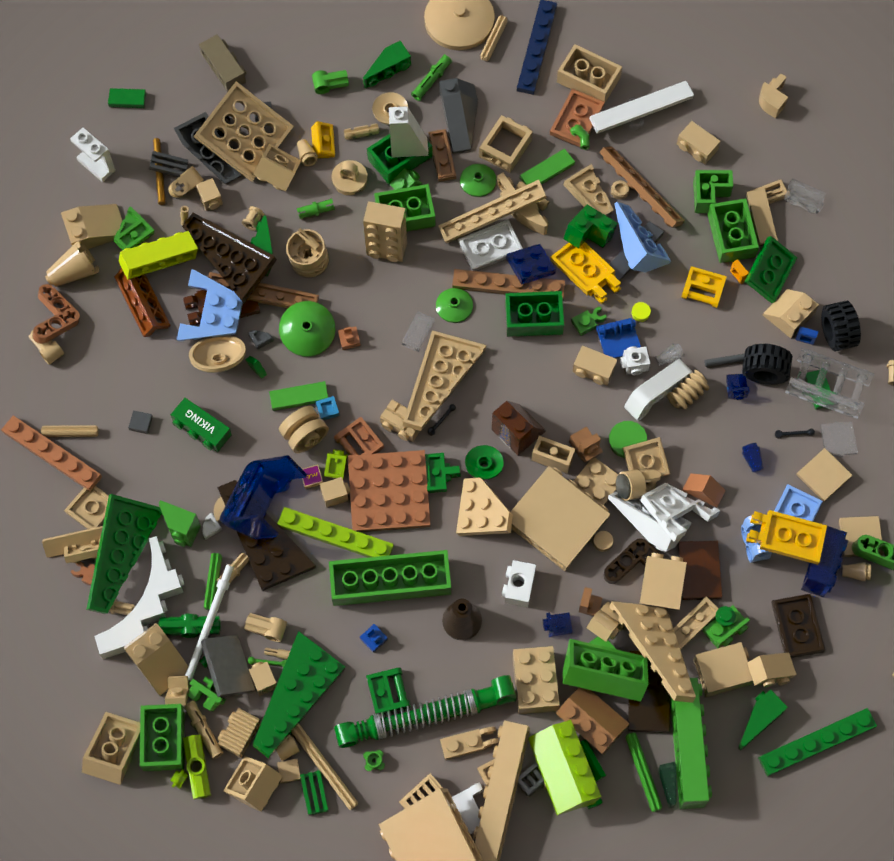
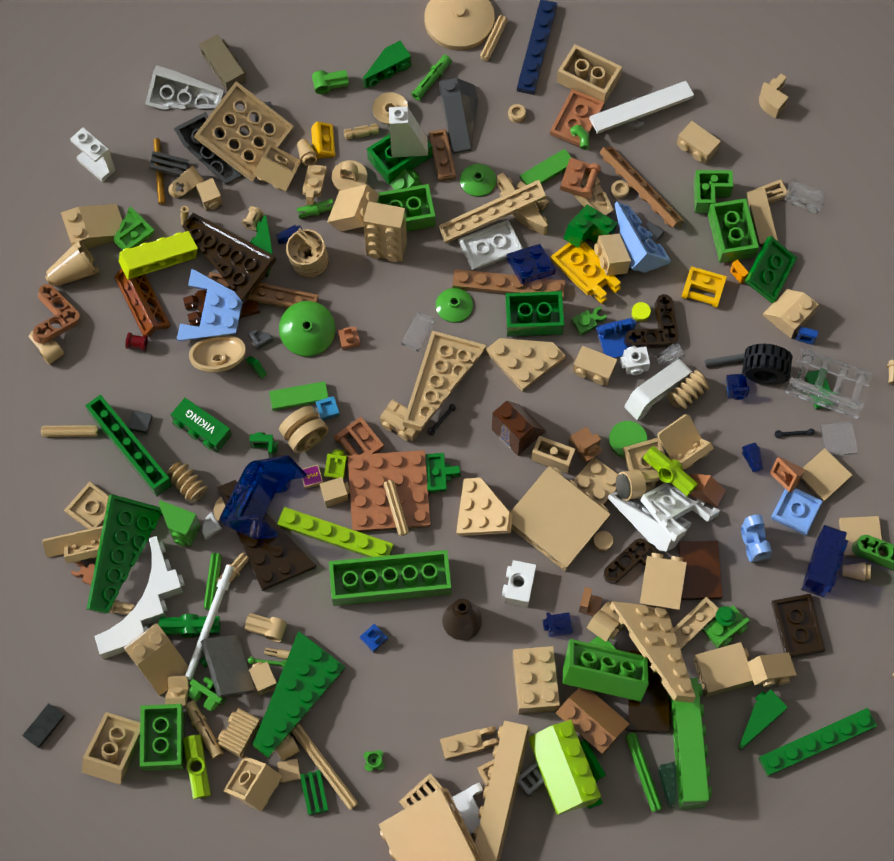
(43, 725): none -> pearl dark grey tile
(51, 453): nougat plate -> none
(127, 98): green tile -> none
(128, 445): none -> green brick
(135, 341): none -> dark red bush
(178, 778): lime plate -> none
(180, 91): none -> white wedge
(185, 482): none -> tan piece
(263, 440): none -> green bracket
(284, 235): none -> clear blue cone
(314, 182): none -> tan hinge
(351, 207): none -> tan brick
(381, 691): green plate -> none
(396, 508): none -> tan axle
(471, 702): green piece -> none
(484, 455): green dish -> none
(497, 157): tan window -> none
(517, 113): none -> tan tile
(524, 359): none -> tan plate
(574, 175): none -> nougat plate
(612, 254): none -> tan brick
(662, 331): none -> dark brown beam
(670, 471): none -> lime piece
(684, 442): none -> tan bracket
(787, 473): none -> nougat slope
(788, 536): yellow tile -> none
(841, 325): black tyre -> none

